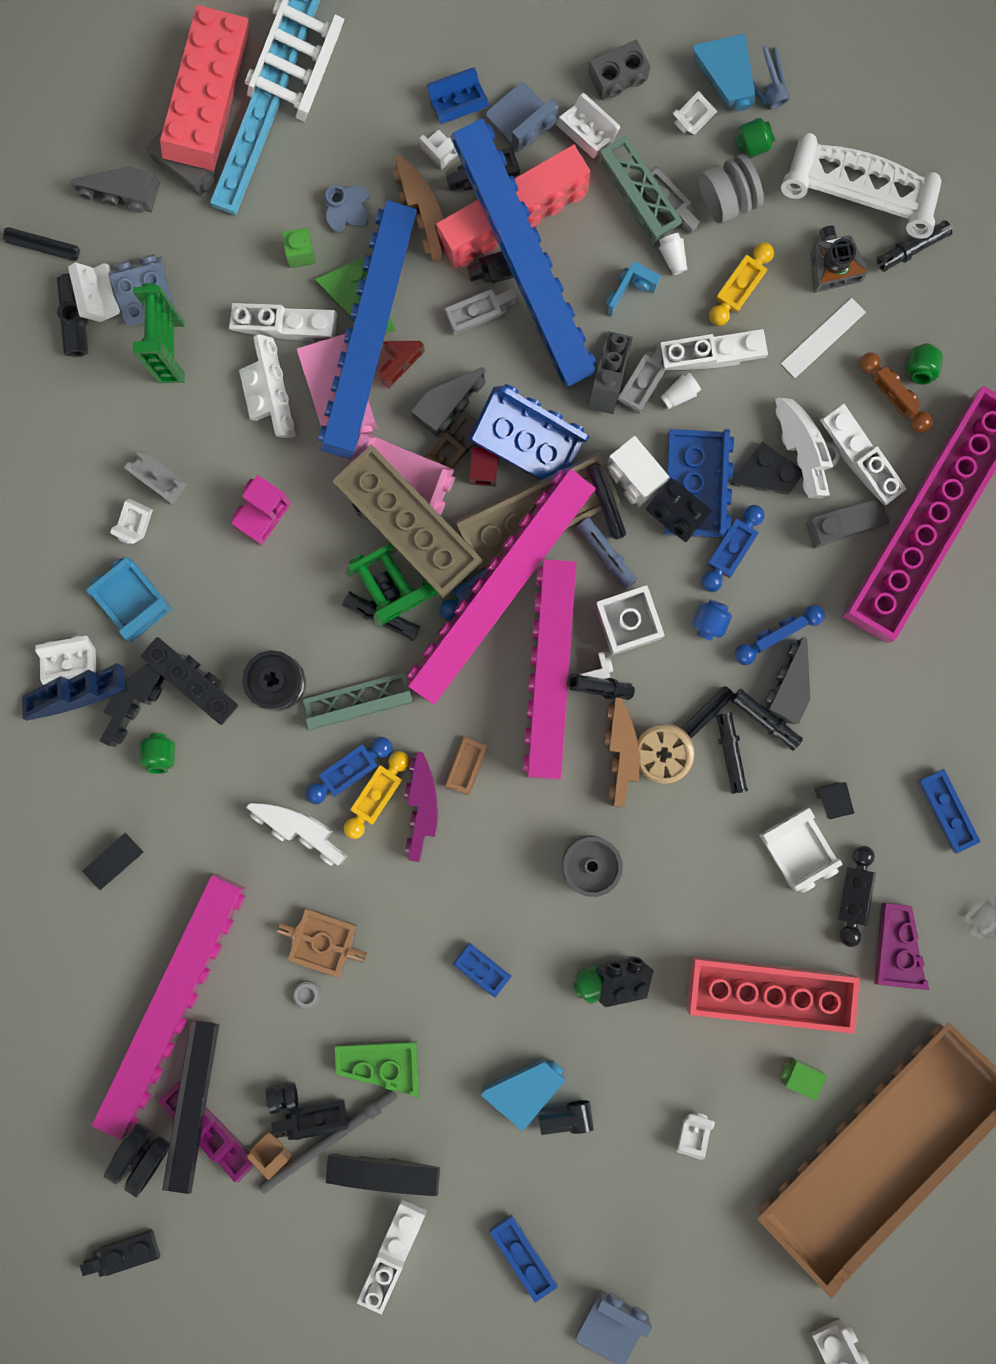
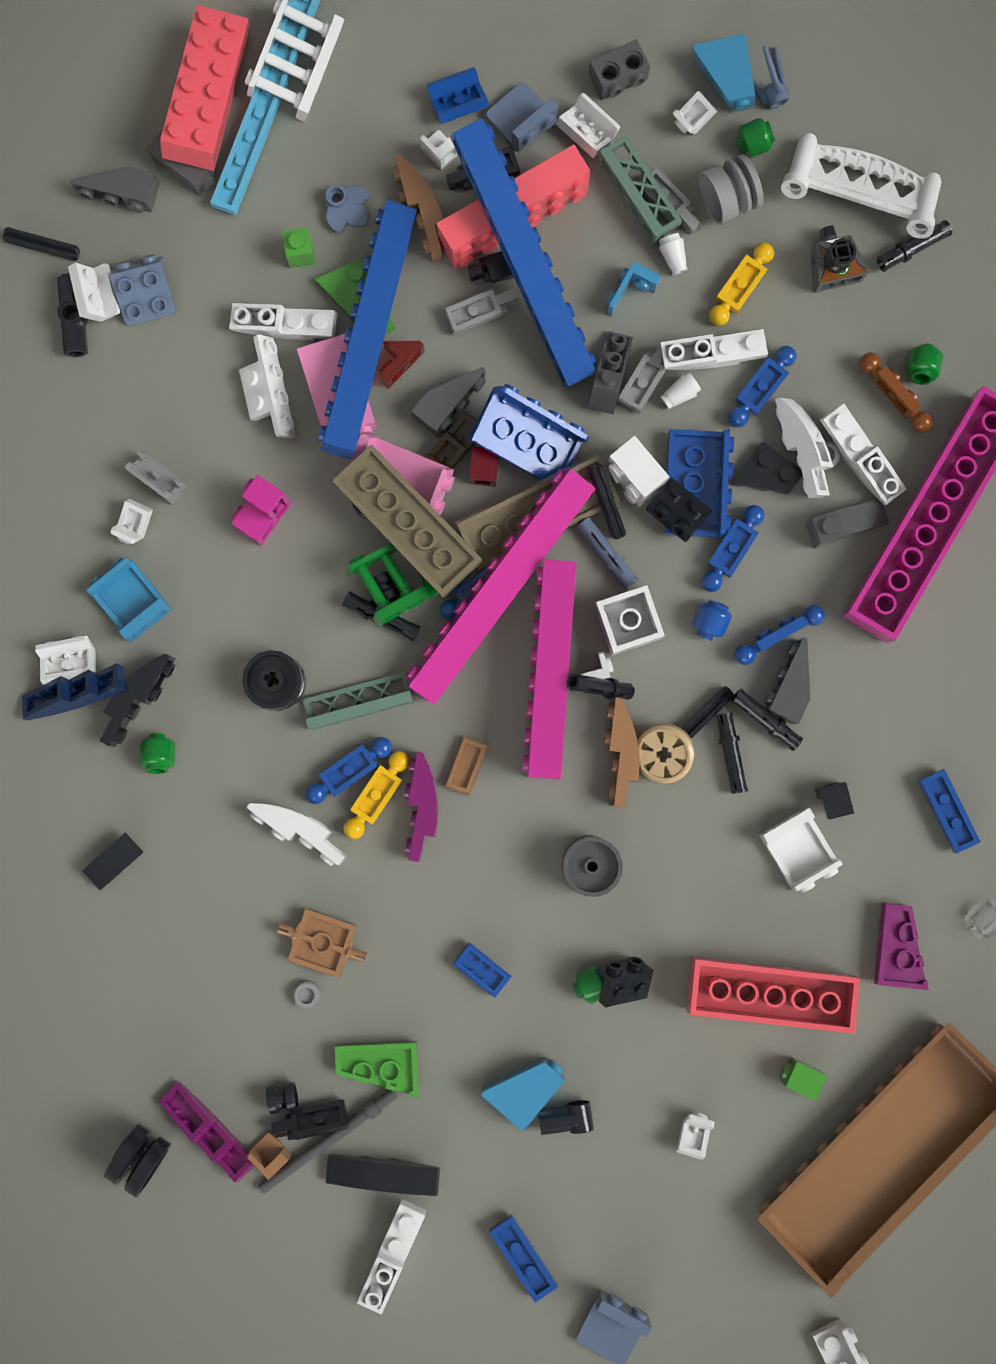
(122, 1255): black hinge -> none
(157, 346): green fence -> none
(169, 1006): dark pink brick -> none
(190, 680): black bracket -> none
(190, 1107): black tile -> none
(762, 386): none -> blue plate
(823, 337): white sticker -> none
(857, 896): black plate -> none

